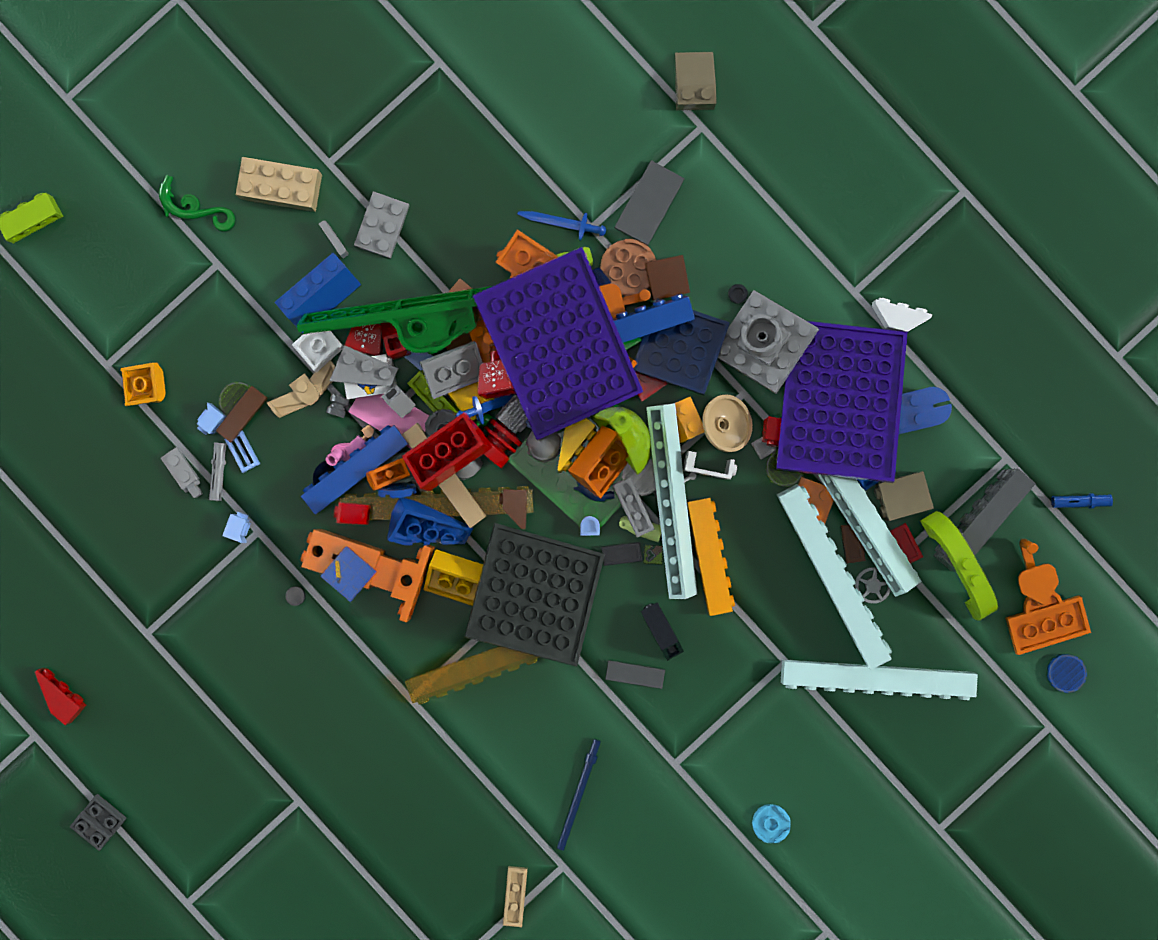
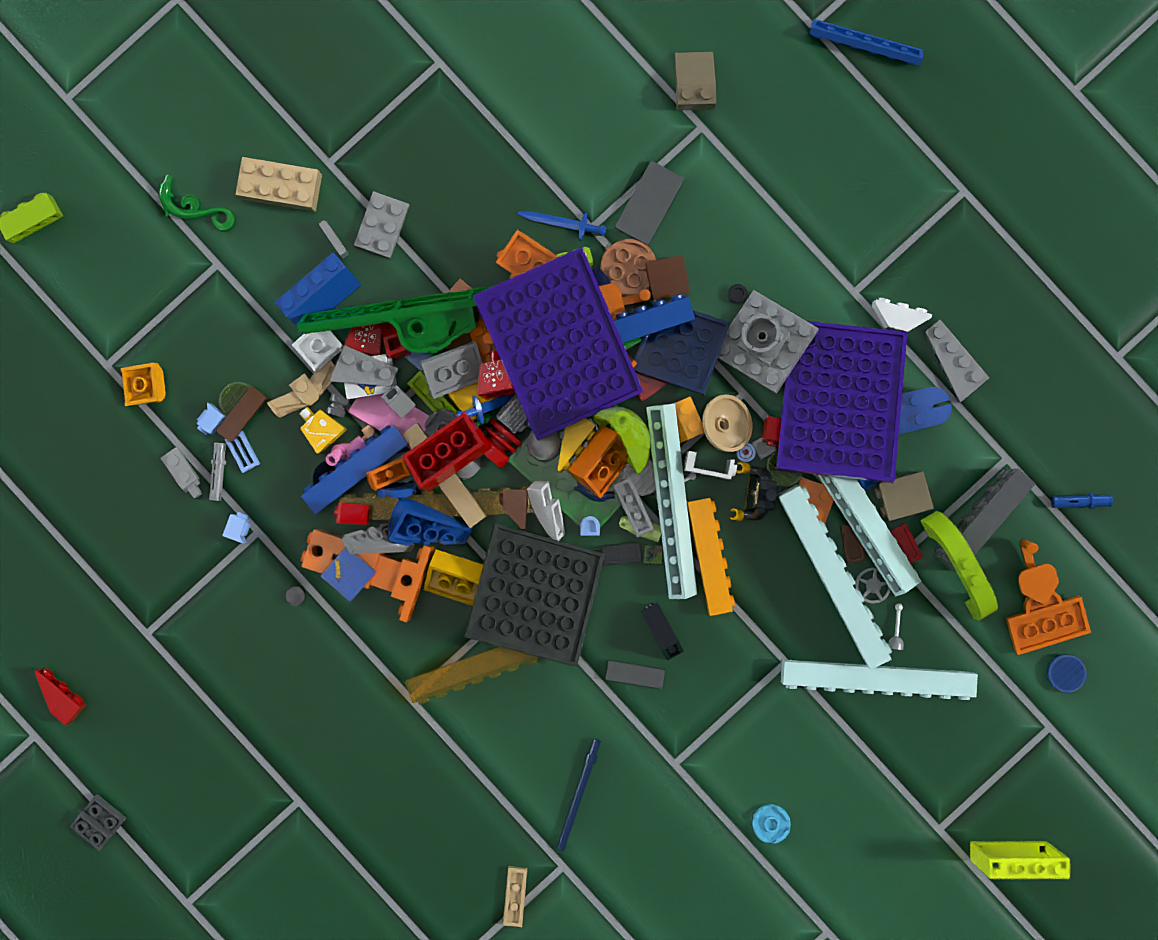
(320, 429): none -> yellow torso
(373, 541): none -> light grey wing
(546, 509): none -> white slope
(747, 453): none -> light blue tile
(760, 493): none -> black torso
(868, 42): none -> blue plate
(896, 642): none -> hinge
(959, 366): none -> light grey wing
(1019, 860): none -> neon yellow window

